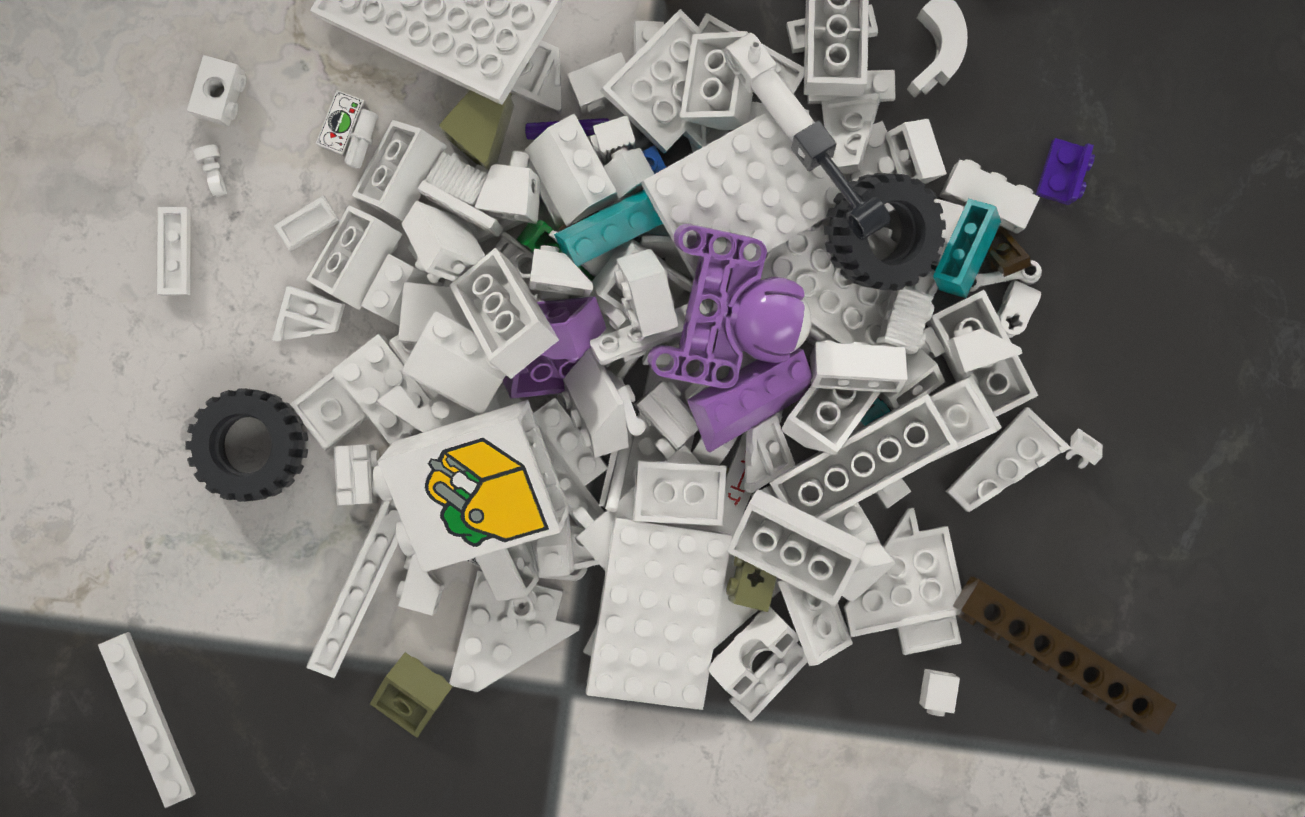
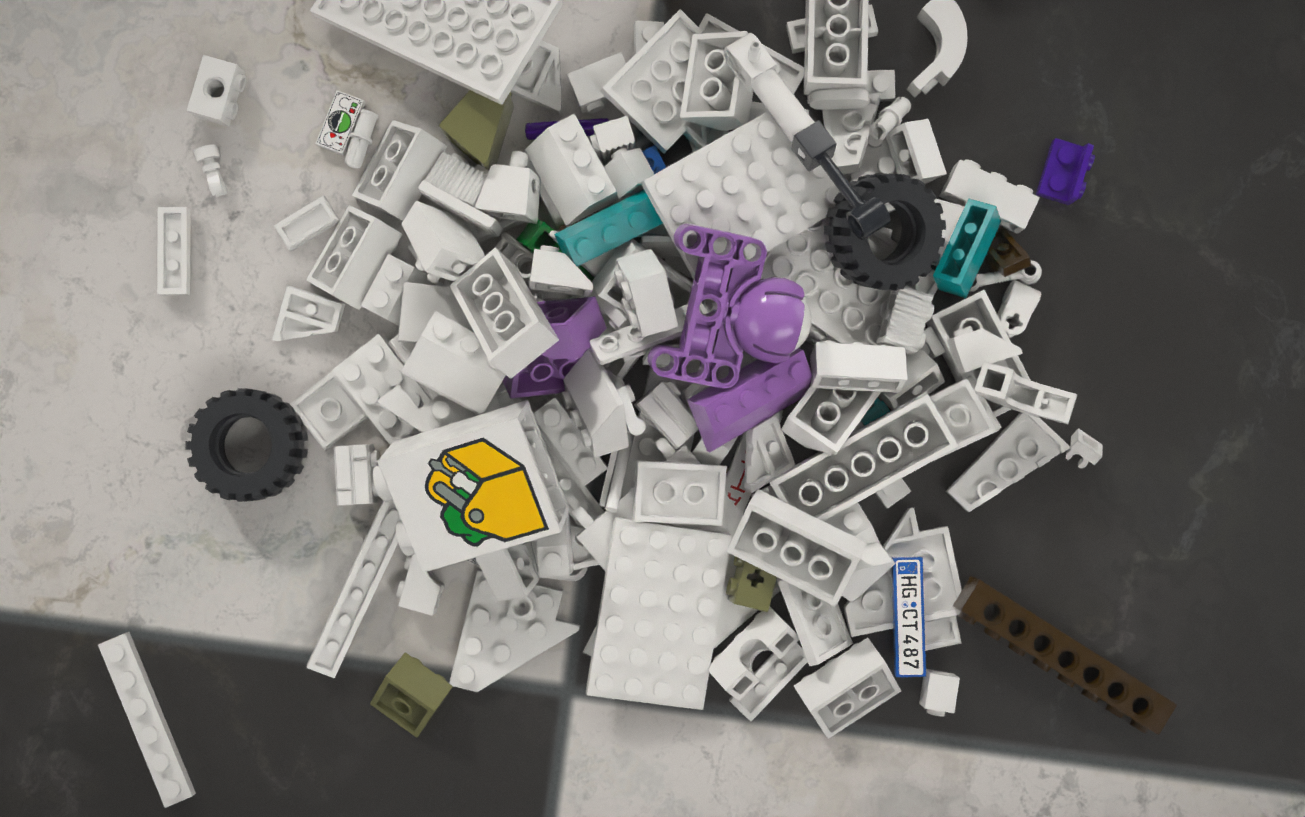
(839, 98): none -> white tile
(847, 687): none -> white slope
(889, 118): none -> white pin
(908, 617): none -> tile
(1020, 394): none -> white arch

